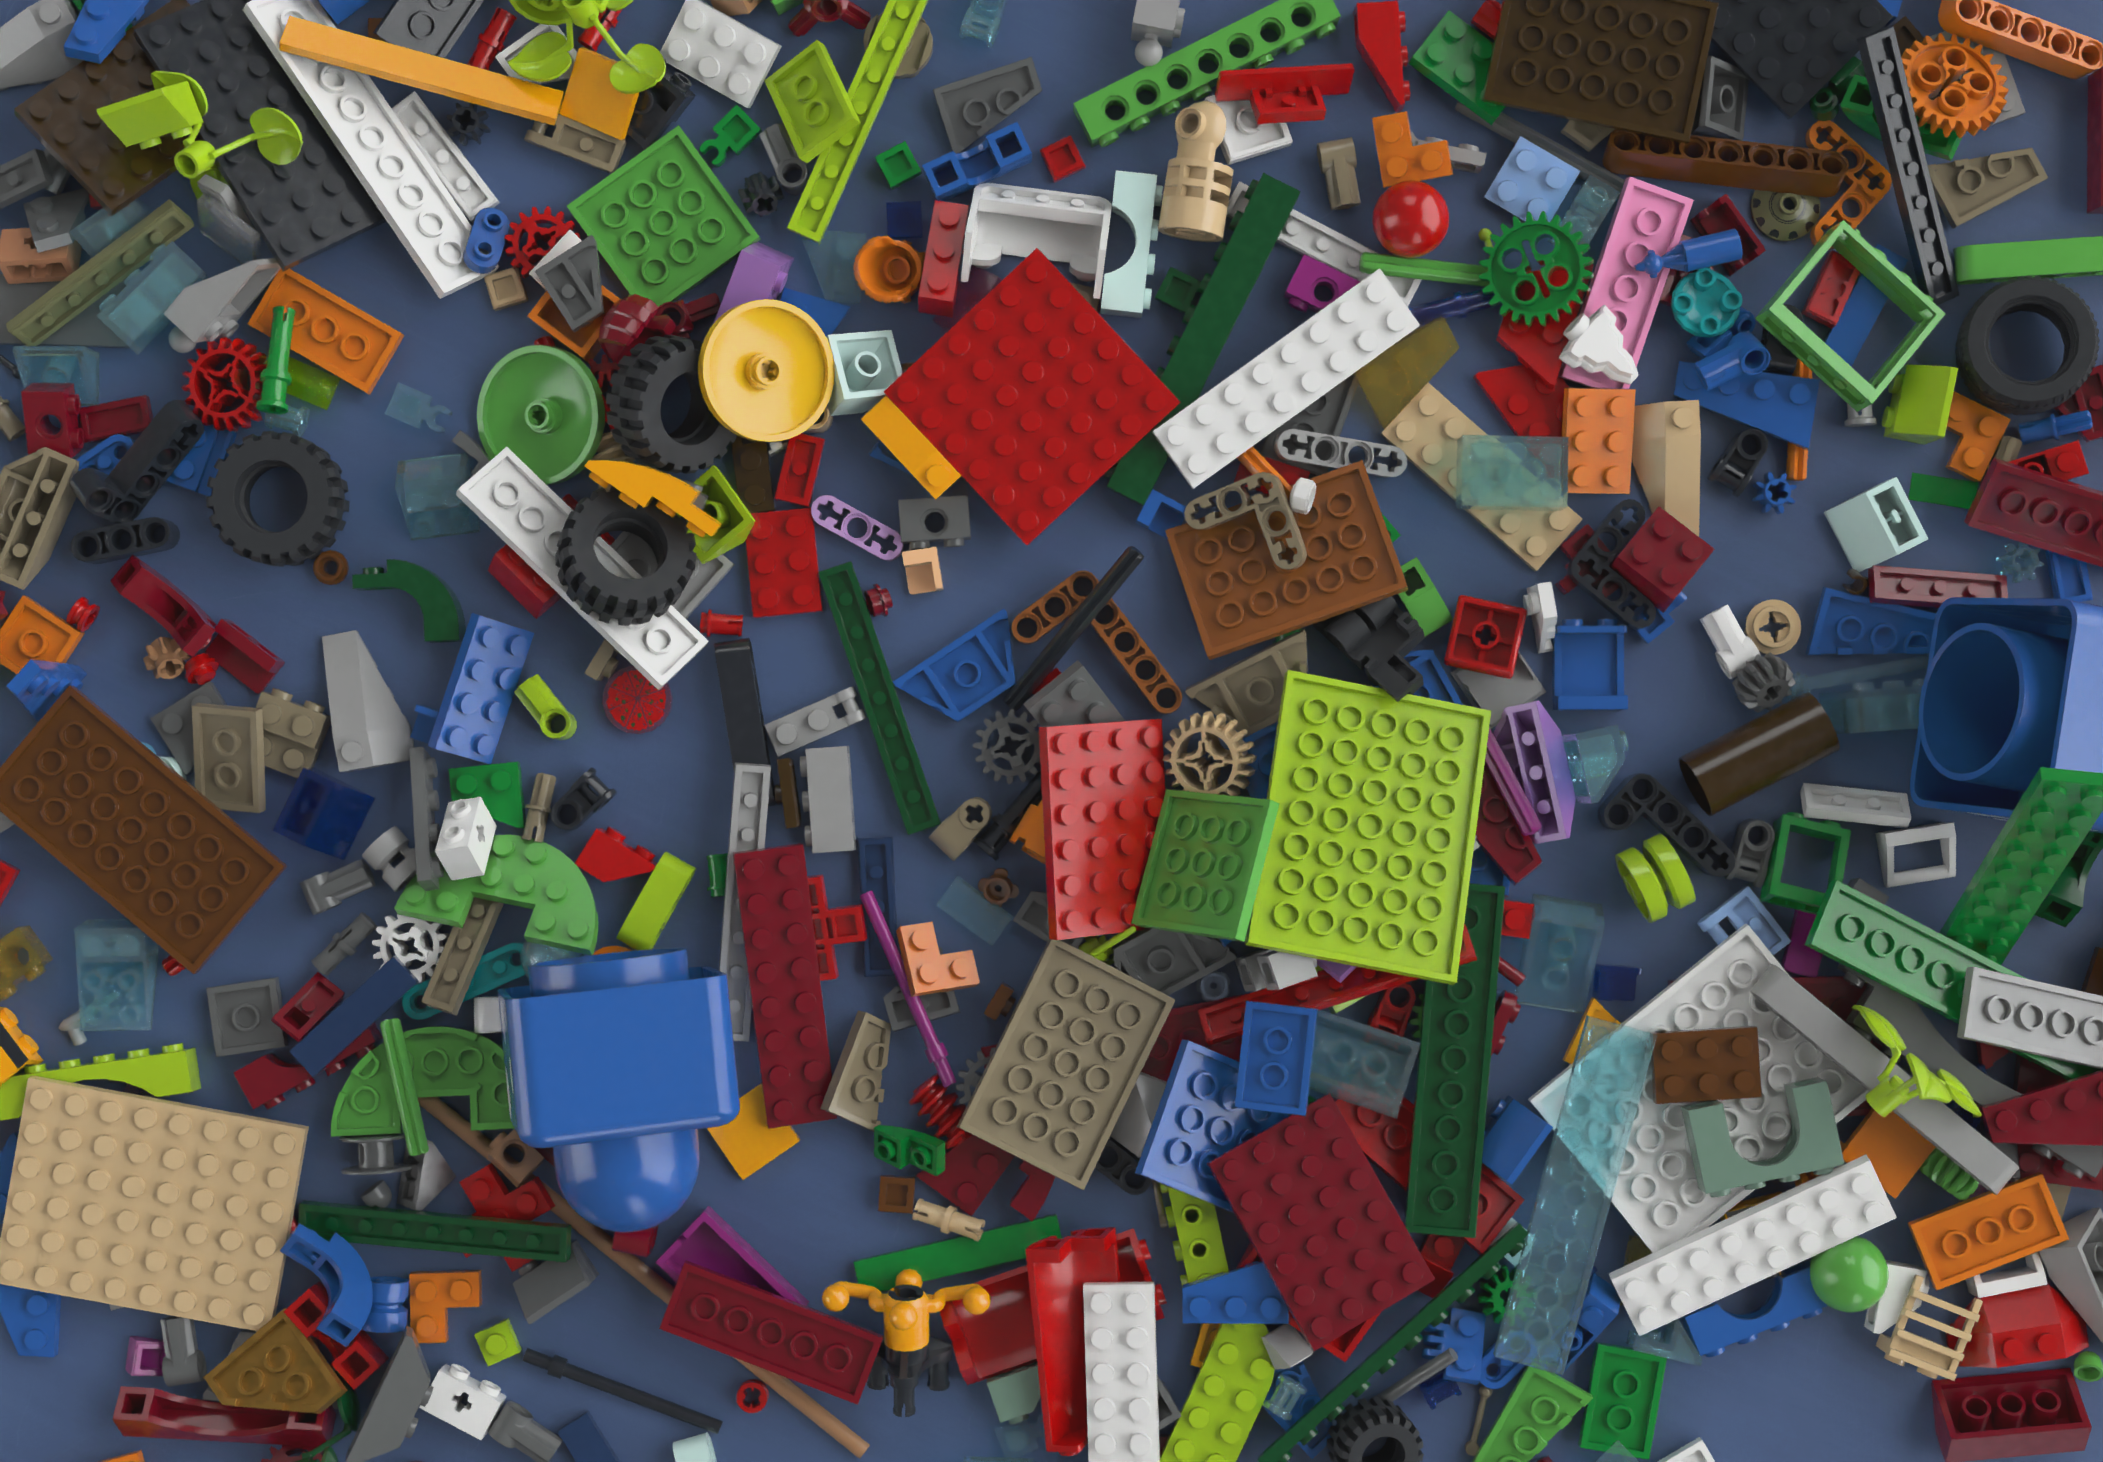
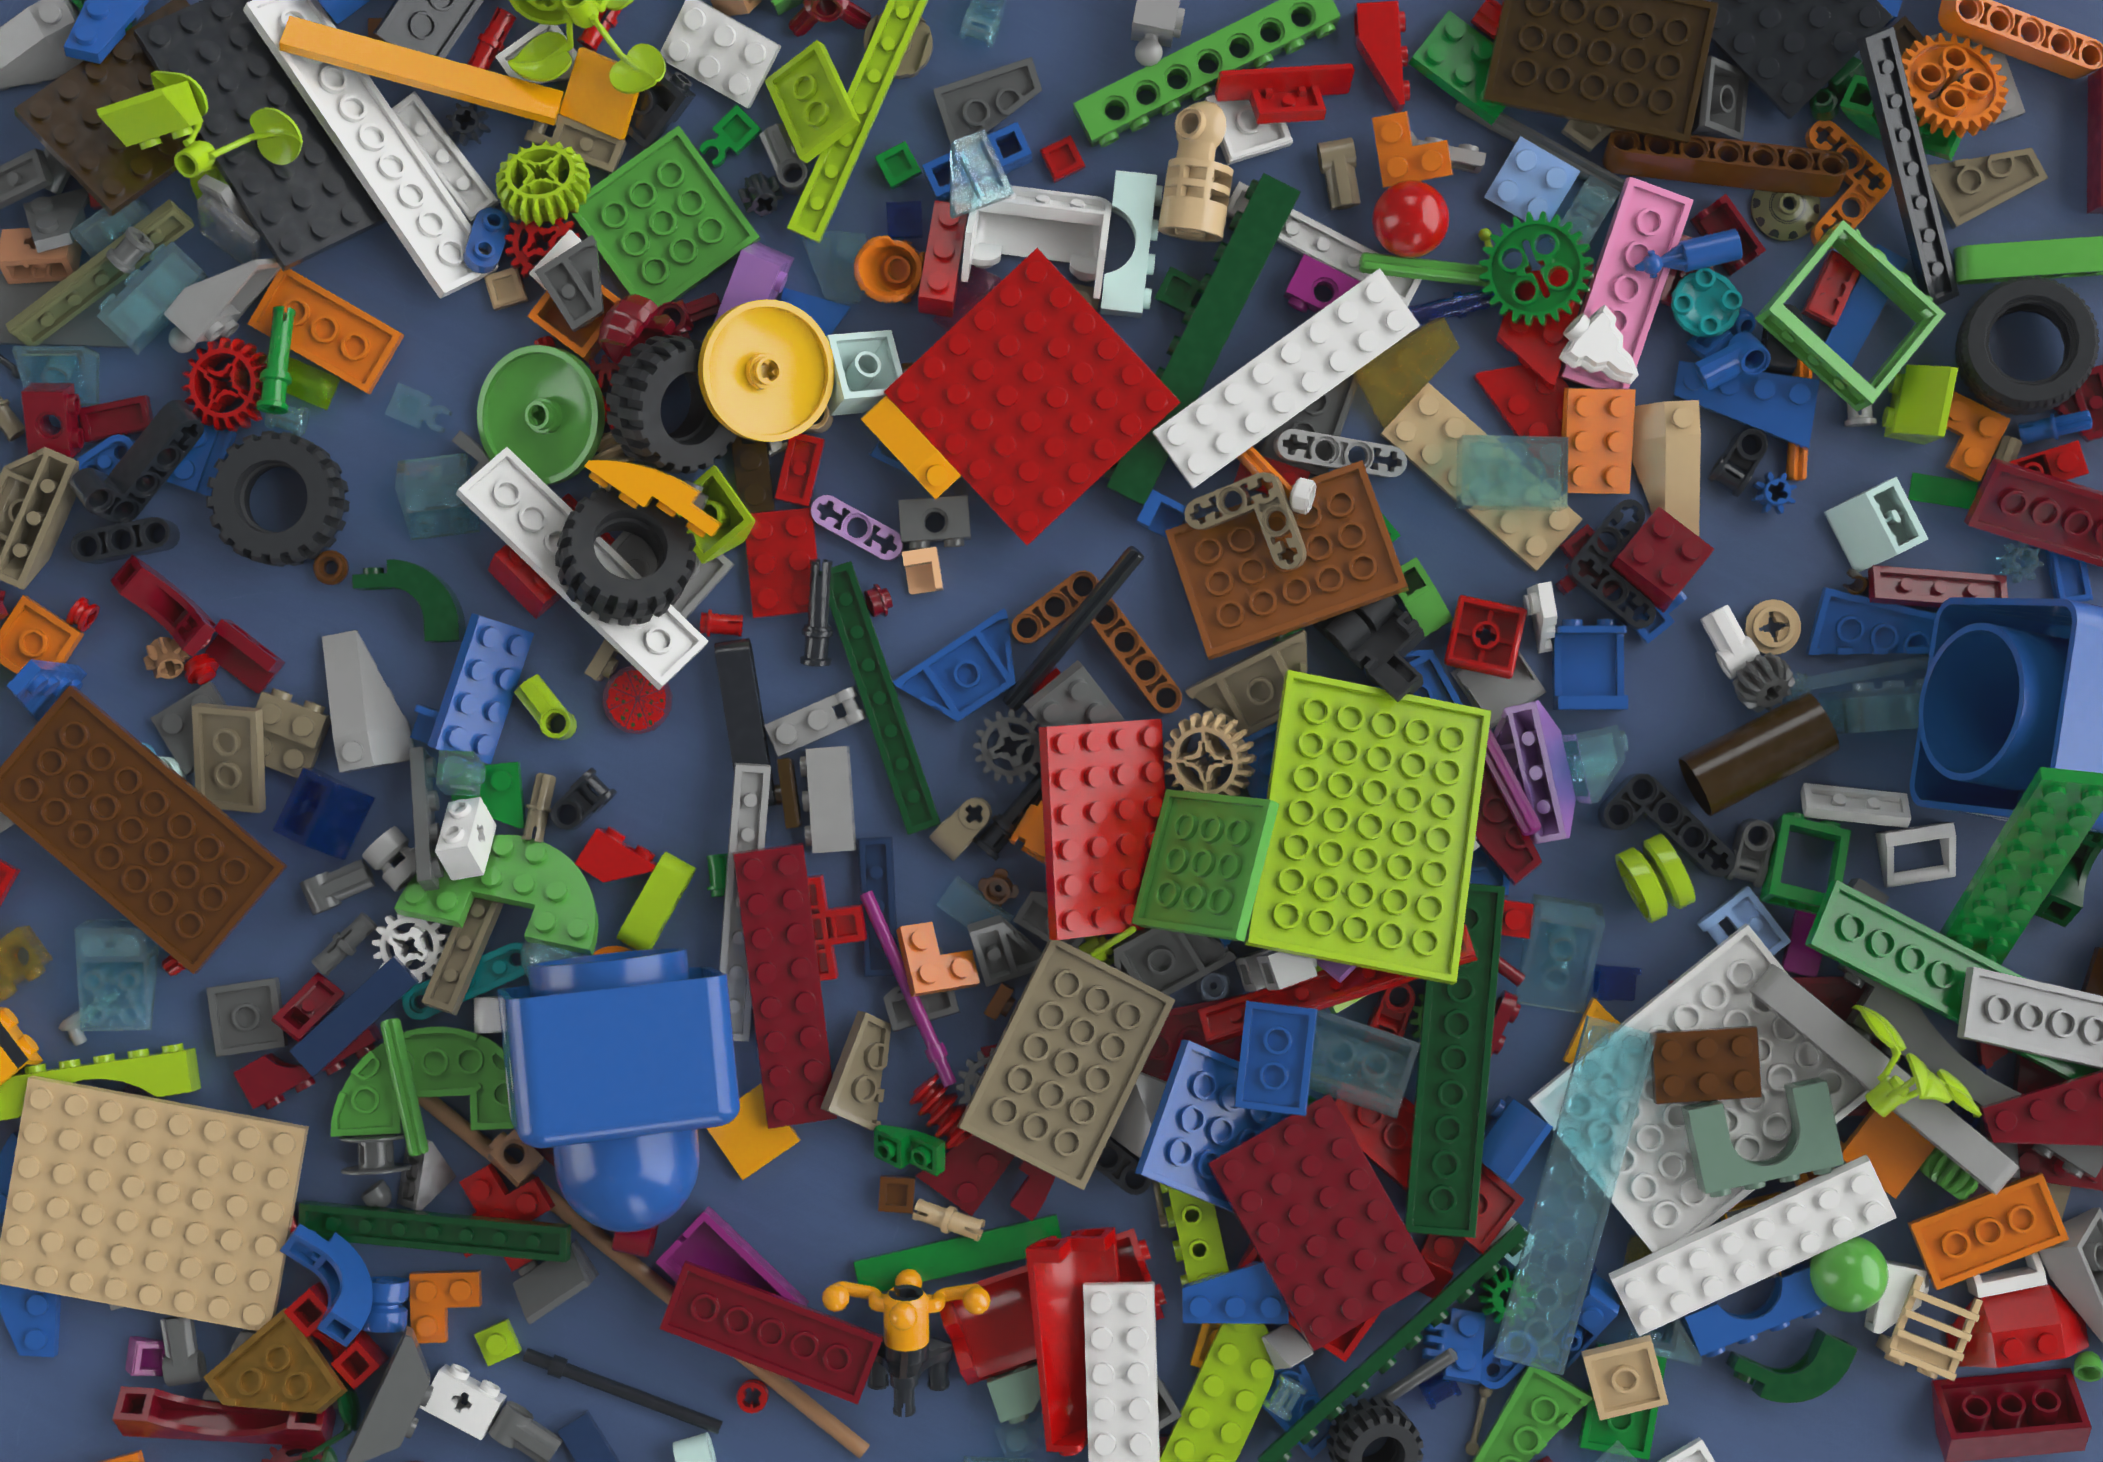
(130, 250): none -> dark grey bush
(460, 773): none -> clear light blue brick
(542, 174): none -> lime gear
(817, 630): none -> black pin
(975, 175): none -> clear light blue wing
(1002, 950): none -> dark grey wing
(1625, 1377): none -> tan plate
(1806, 1379): none -> dark green arch

